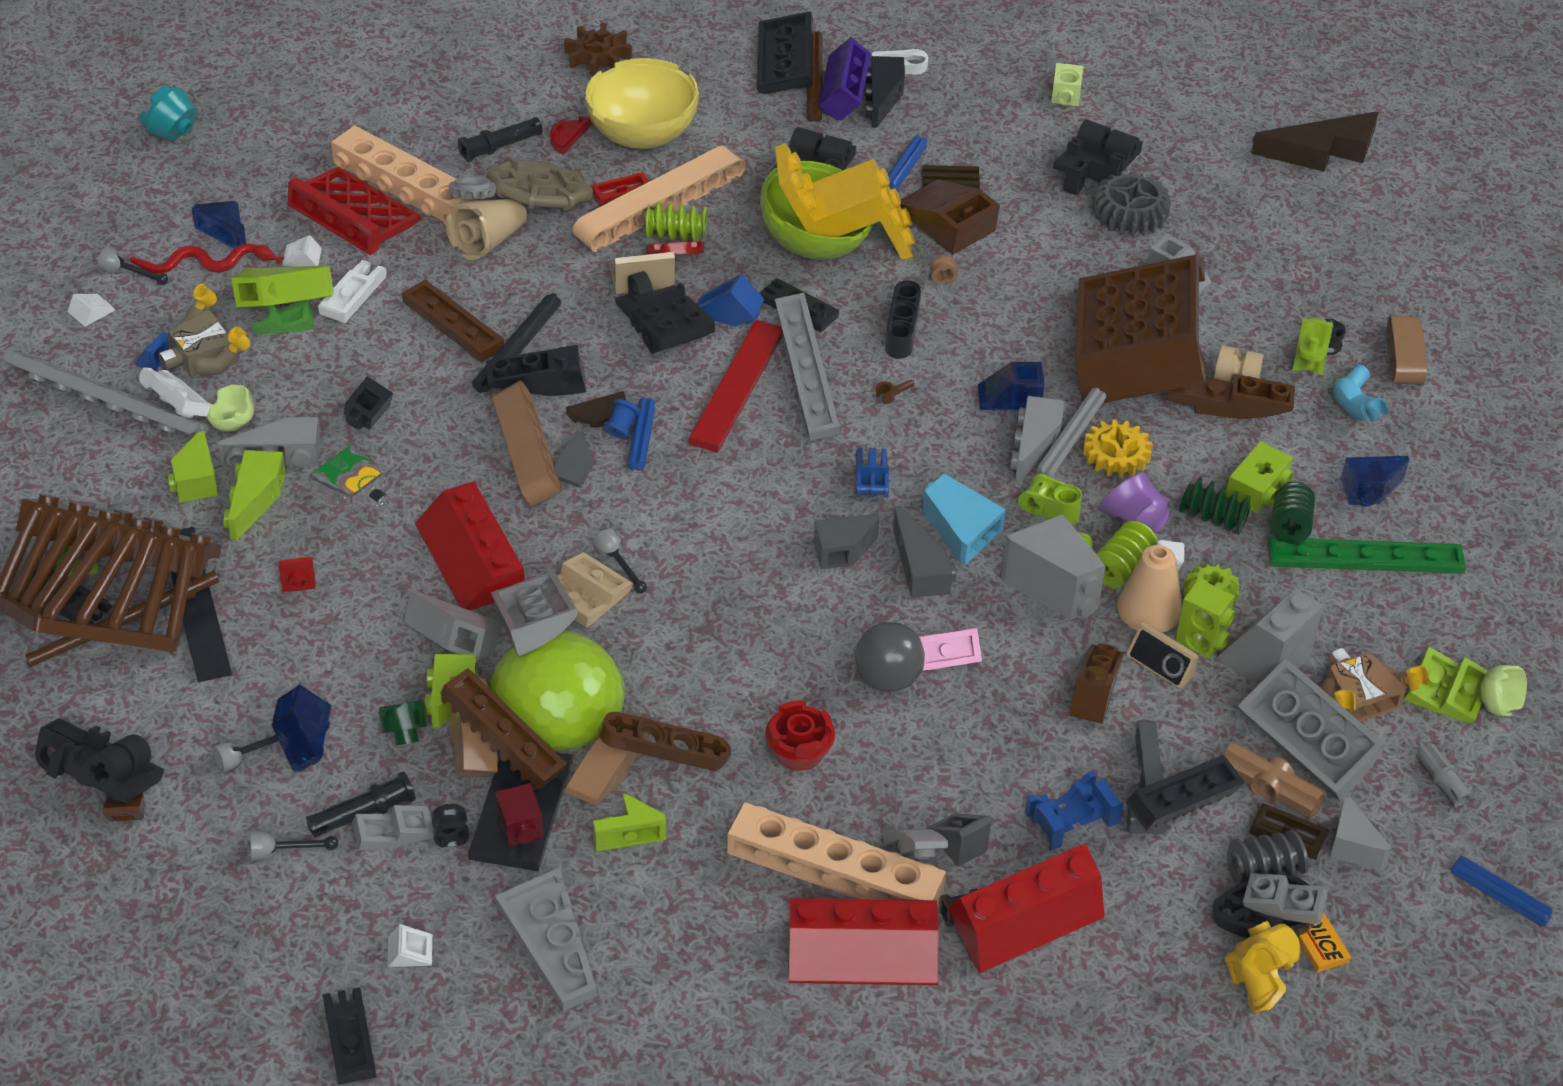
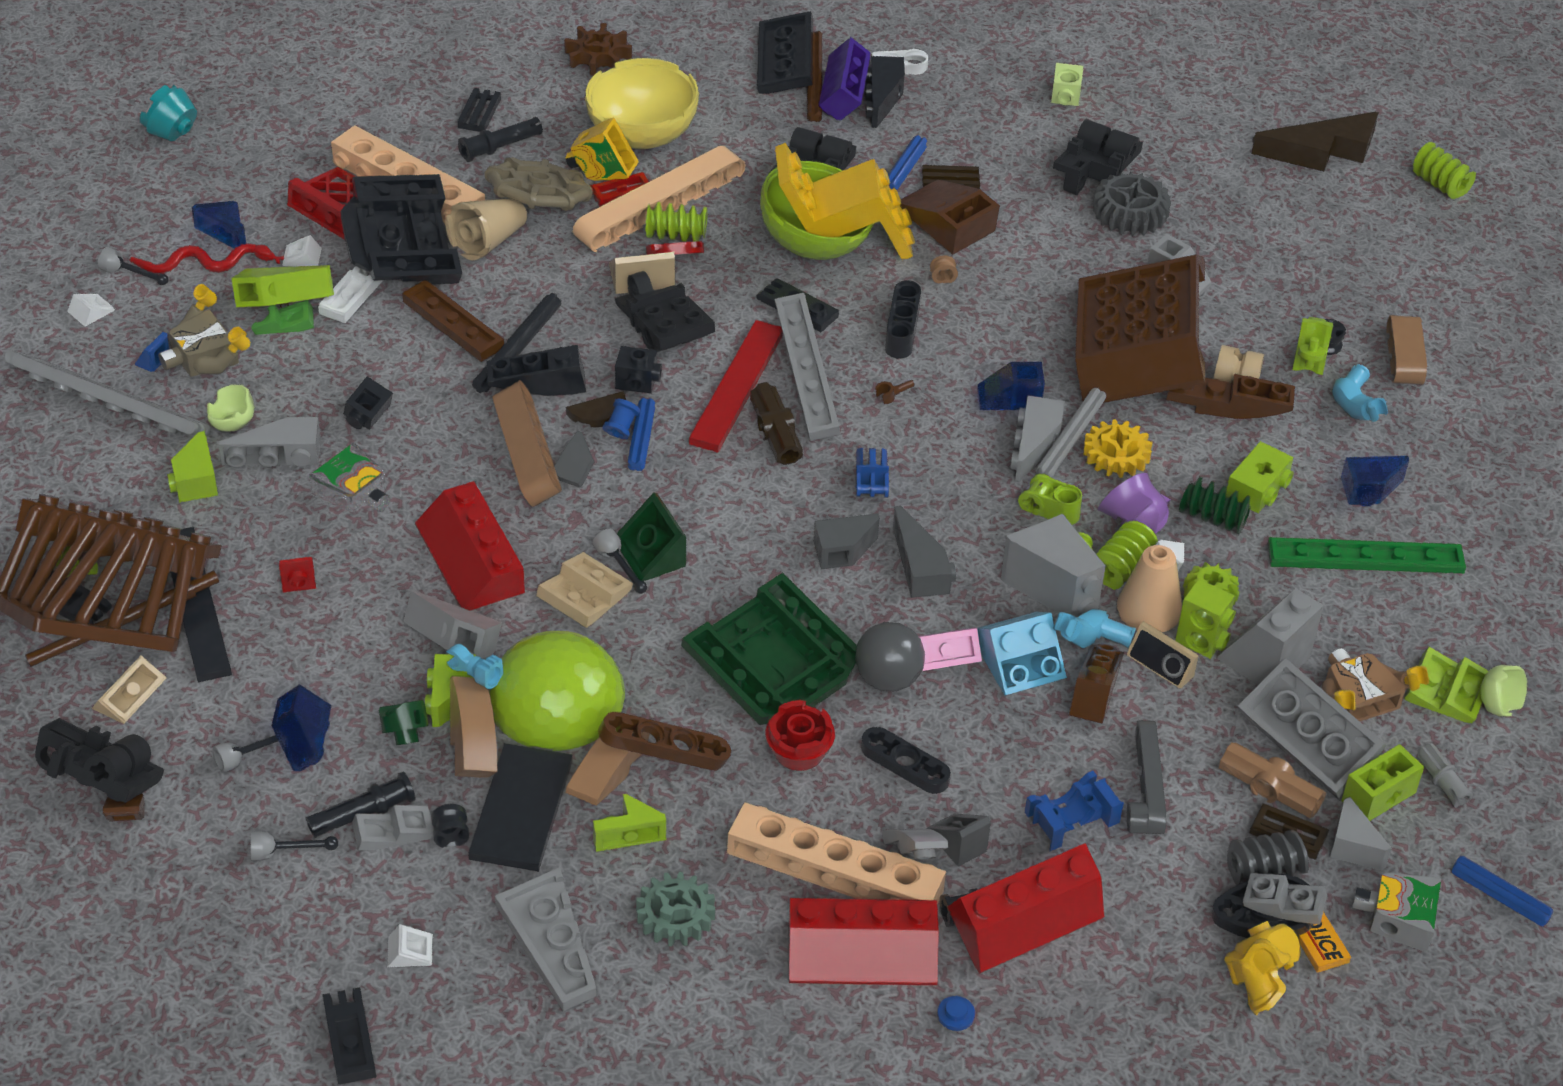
(130, 691): none -> tan slope
(174, 392): white hinge -> none
(257, 487): lime slope -> none
(398, 229): none -> black slope
(472, 188): light grey gear -> none
(484, 97): none -> black tile
(485, 672): none -> medium azure piece
(503, 729): reddish brown gear -> none
(519, 815): dark red brick -> none
(534, 611): light grey slope -> none
(565, 133): red tile -> none
(603, 152): none -> yellow torso
(637, 369): none -> black brick
(653, 540): none -> dark green slope
(677, 909): none -> sand green gear
(732, 302): blue slope -> none
(774, 651): none -> dark green wedge
(776, 423): none -> dark brown piece
(900, 747): none -> black beam
(956, 1013): none -> blue plate
(962, 516): medium azure slope -> none
(1022, 652): none -> medium azure slope
(1092, 625): none -> medium azure arm
(1184, 792): black gear -> none
(1293, 512): dark green piece -> none
(1384, 782): none -> lime brick
(1402, 908): none -> torso
(1443, 171): none -> lime piece

